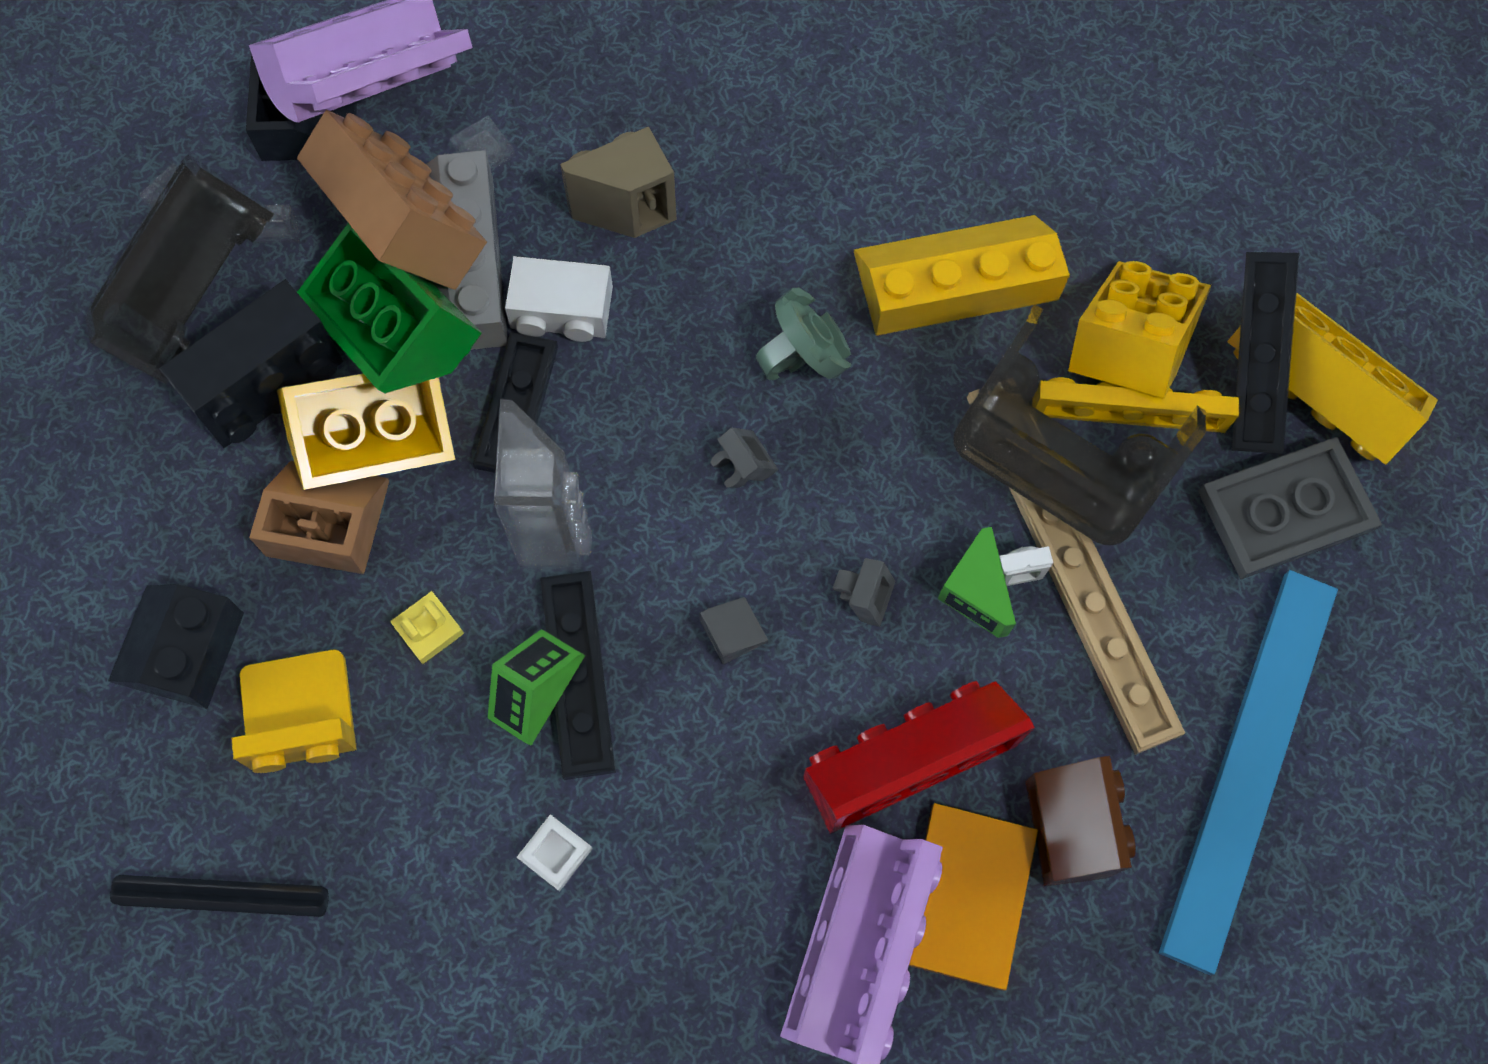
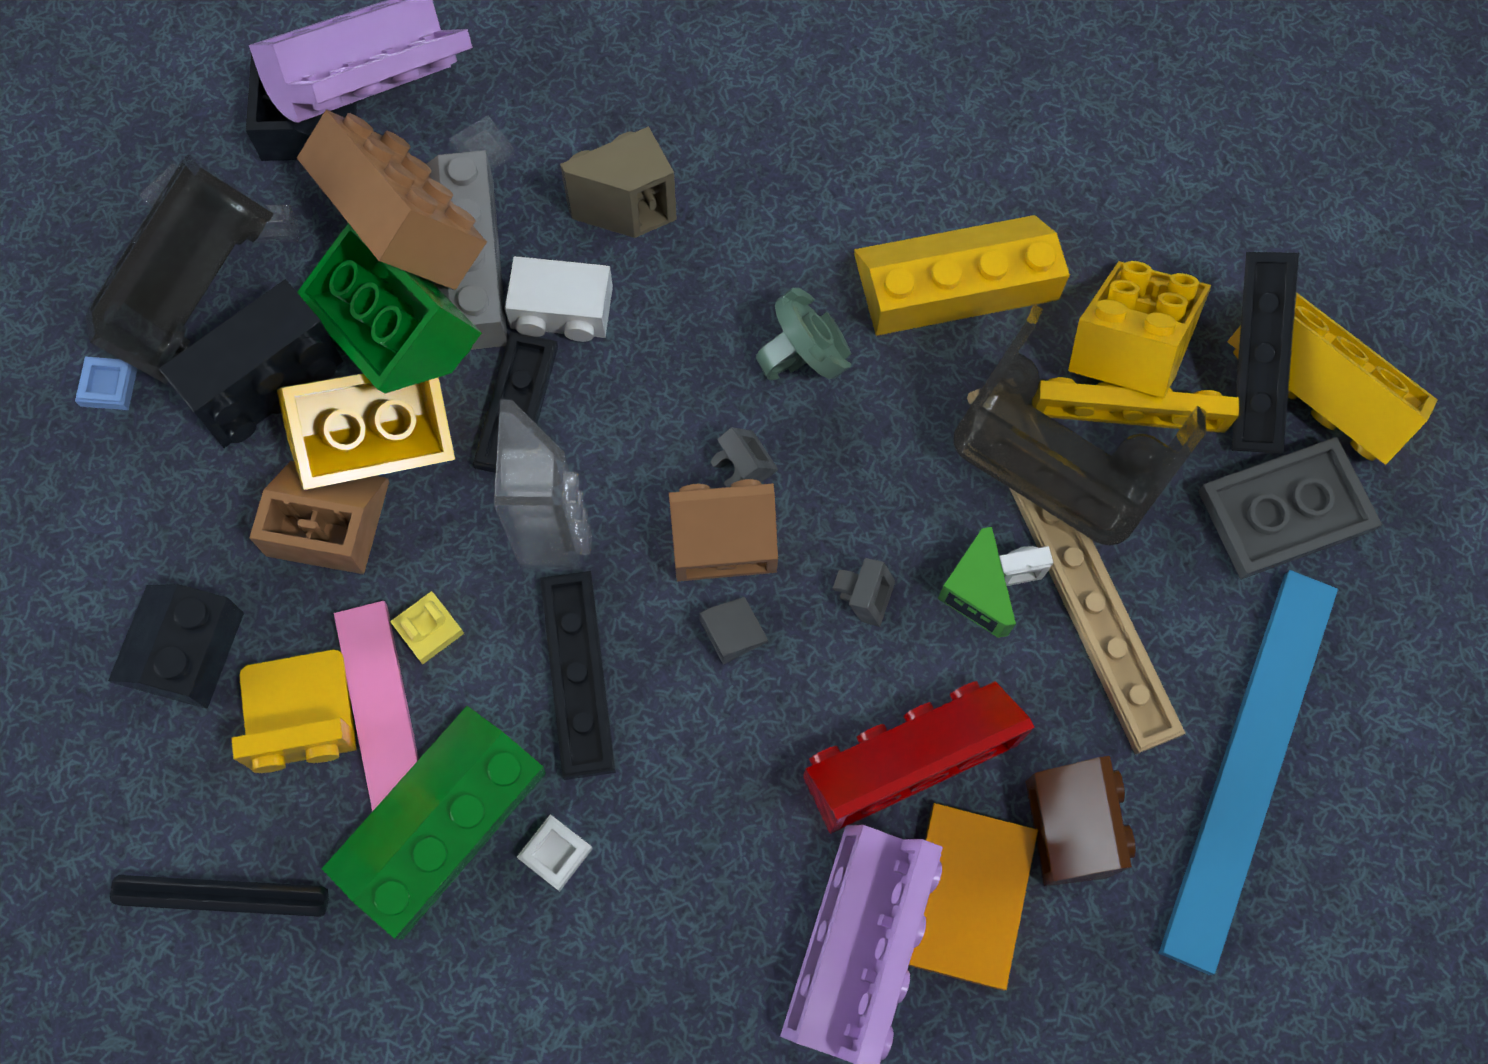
(106, 383): none -> light blue tile
(377, 697): none -> bright pink tile
(433, 822): none -> green slope
(530, 683): bright green slope -> none
(724, 530): none -> medium nougat slope

